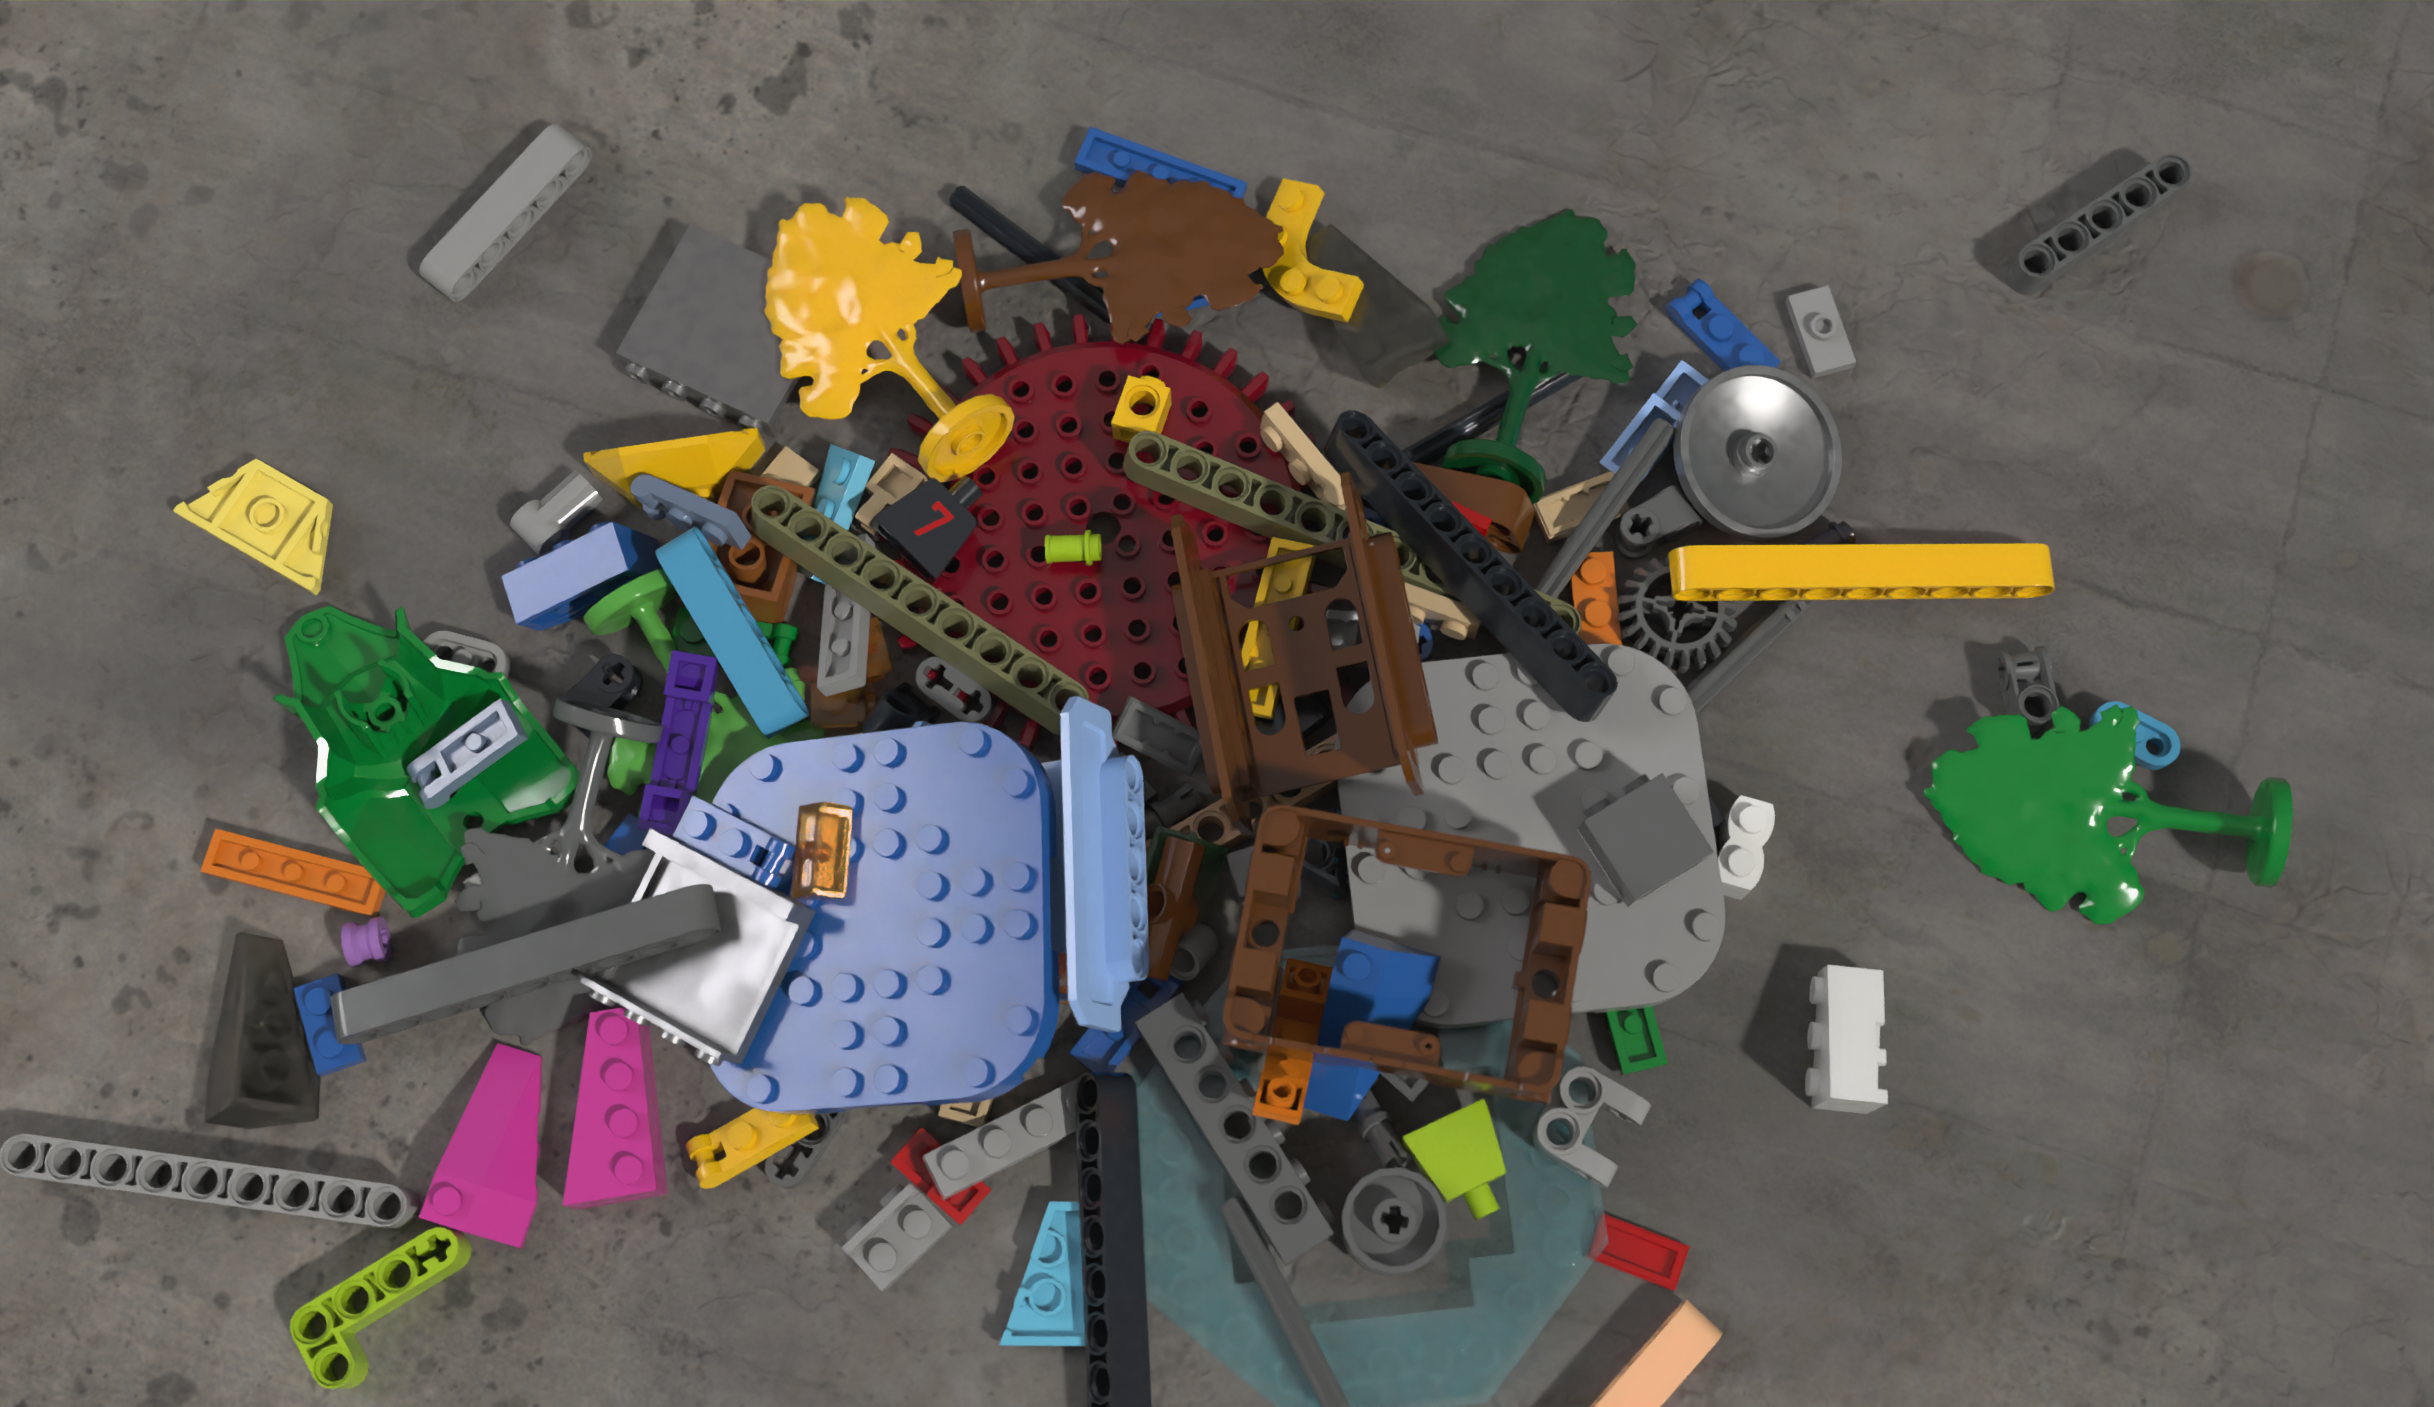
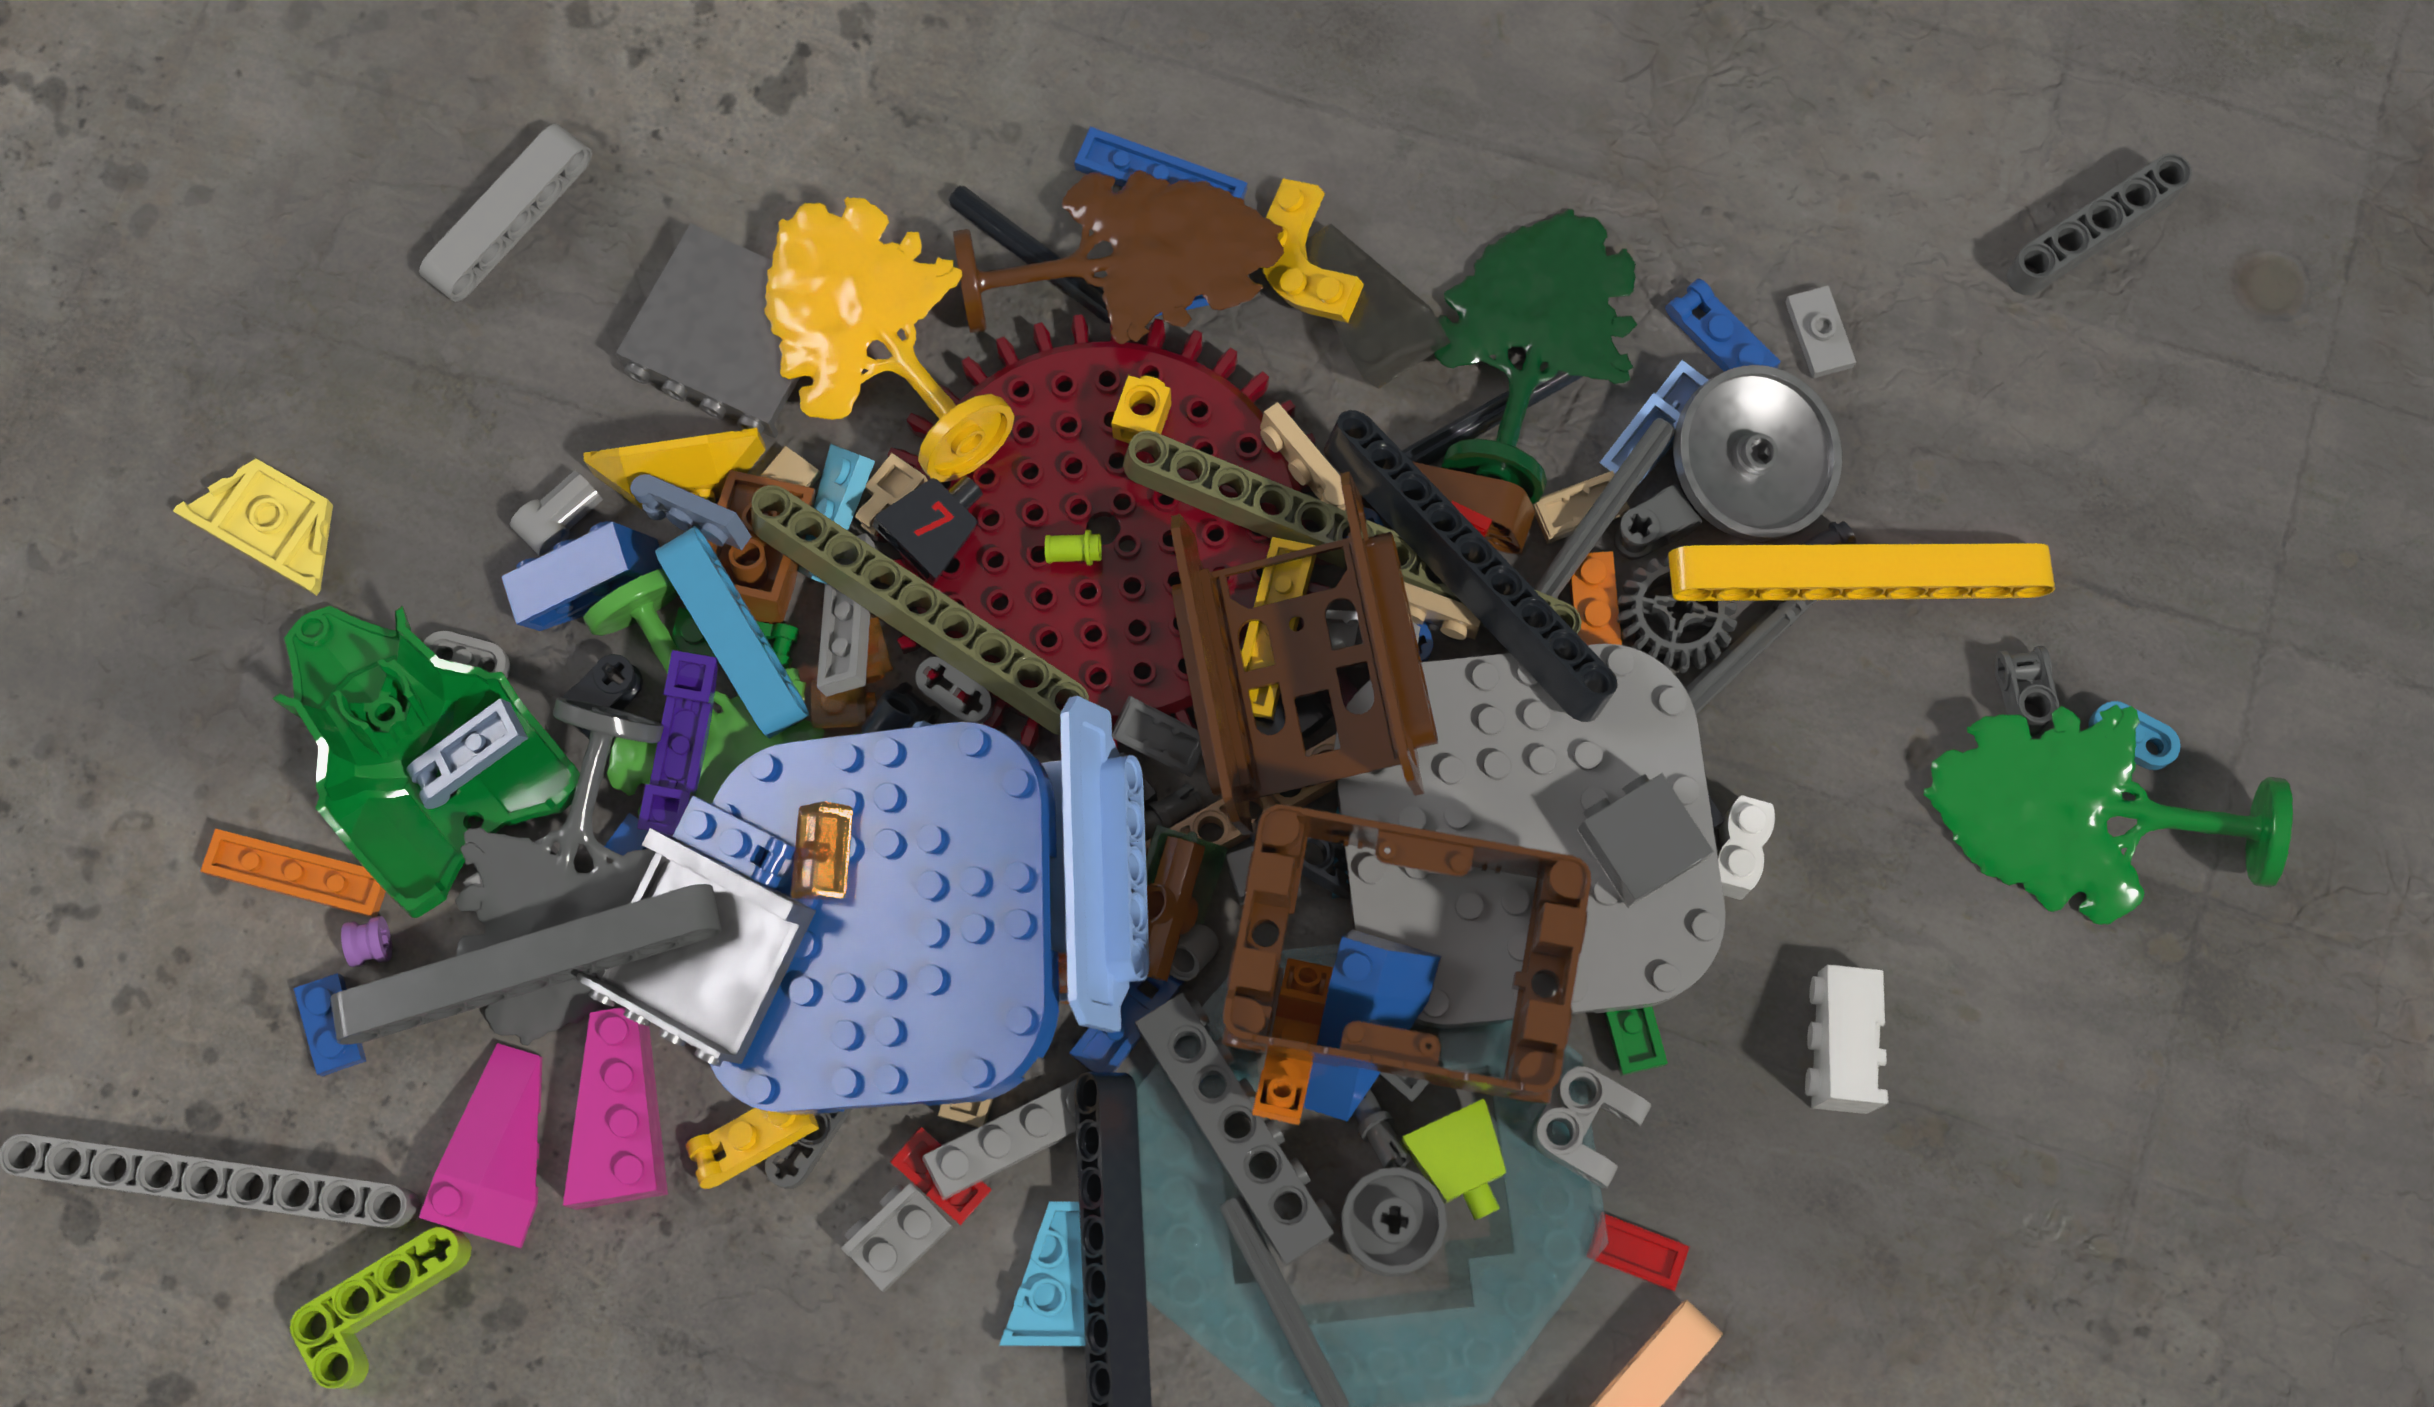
(260, 1050): clear smoke wedge -> none

